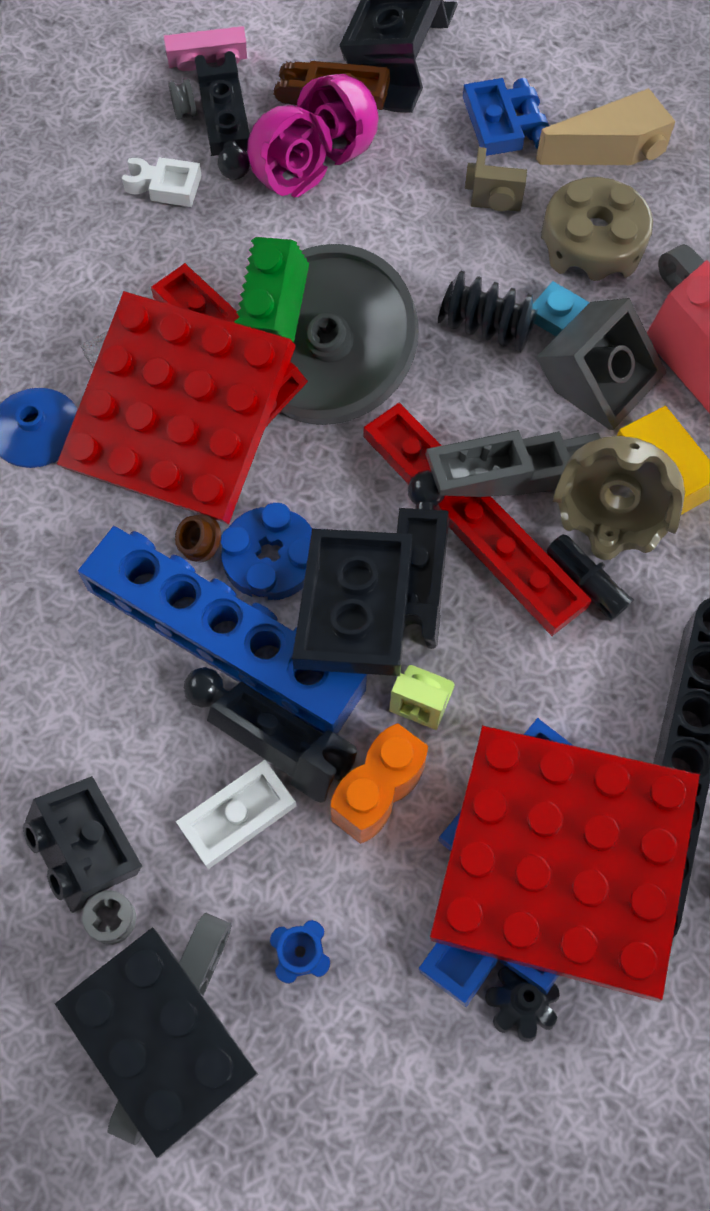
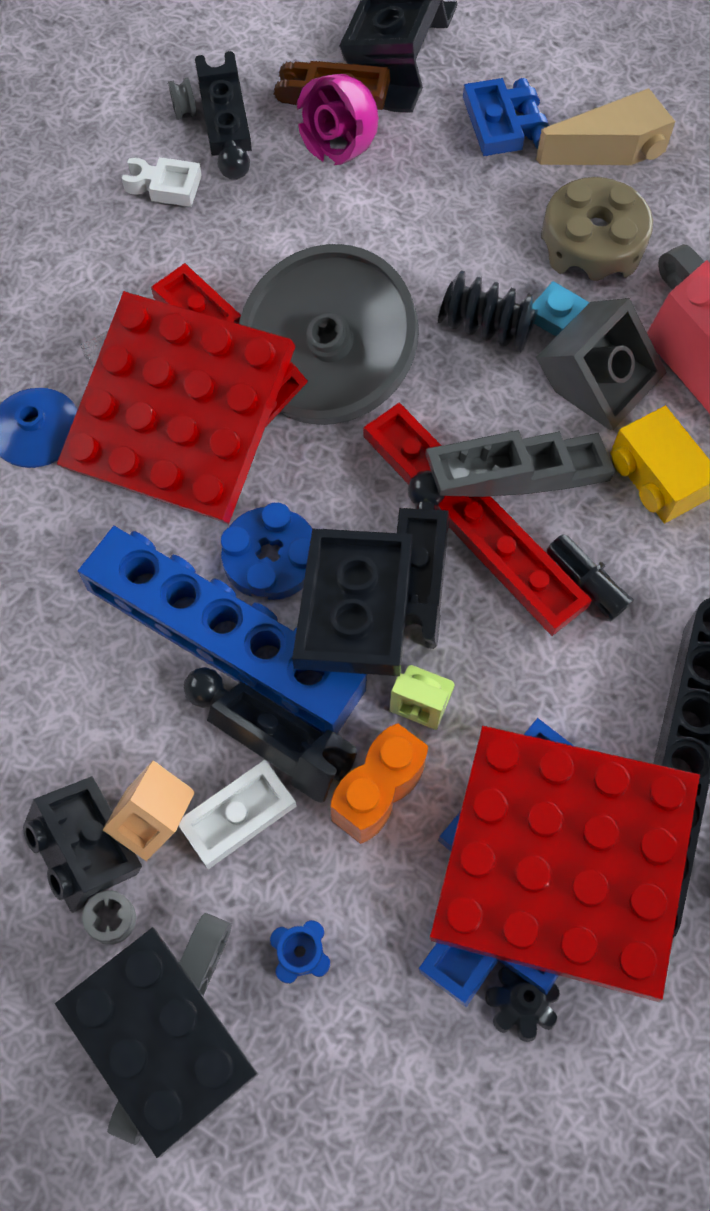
(149, 811): none -> light nougat panel
(198, 537): reddish brown plate -> none
(212, 44): bright pink plate -> none
(273, 286): green brick -> none
(289, 141): dark pink cylinder -> none
(495, 186): dark tan bracket -> none
(611, 519): dark tan plate -> none

